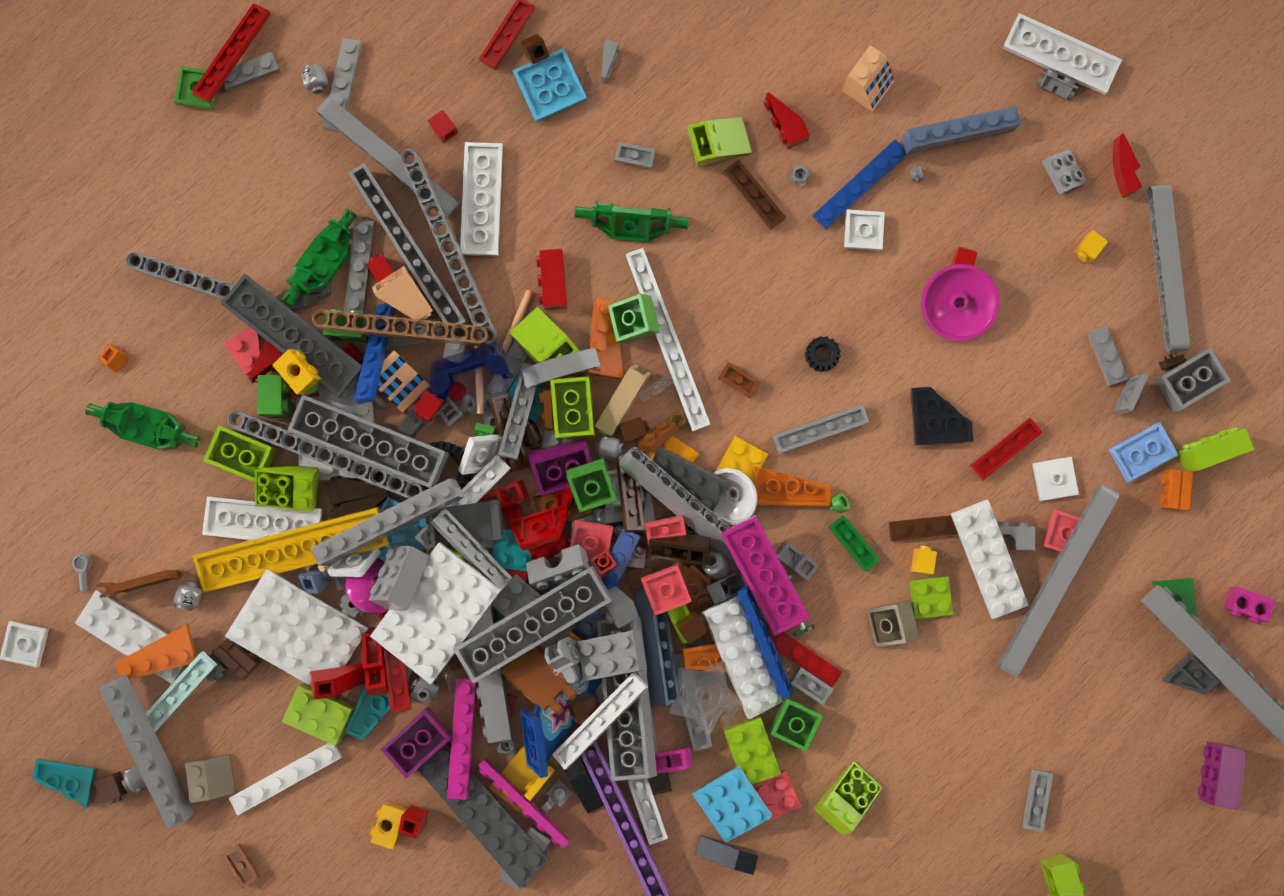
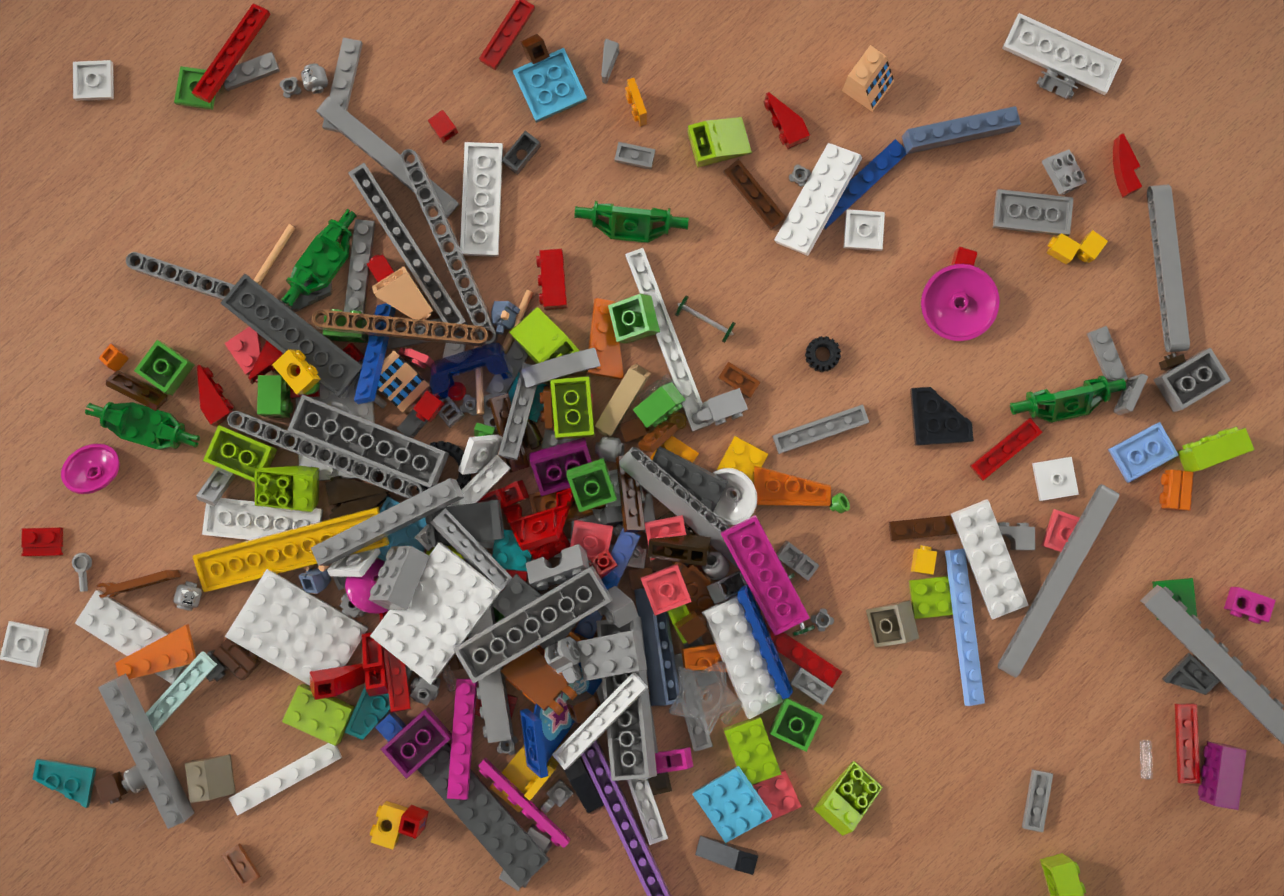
(42, 541): none -> red plate
(90, 468): none -> dark pink dish
(93, 80): none -> white plate
(136, 390): none -> reddish brown plate
(164, 367): none -> bright green brick
(212, 401): none -> red slope
(215, 486): none -> light grey plate
(274, 254): none -> light nougat bar
(284, 84): none -> light grey plate
(390, 726): none -> blue brick
(419, 359): none -> coral wing
(504, 315): none -> sand blue piece
(525, 142): none -> dark grey piece
(633, 97): none -> light orange plate
(659, 404): none -> bright green brick
(682, 306): none -> axle
(720, 408): none -> light grey hinge
(817, 620): none -> light grey plate
(818, 199): none -> white plate
(853, 543): green plate -> none
(917, 173): light grey plate -> none
(964, 627): none -> light blue plate
(1033, 212): none -> light grey plate
(1062, 248): none -> yellow brick
(1068, 403): none -> green plate
(1146, 759): none -> clear axle
(1187, 743): none -> red plate

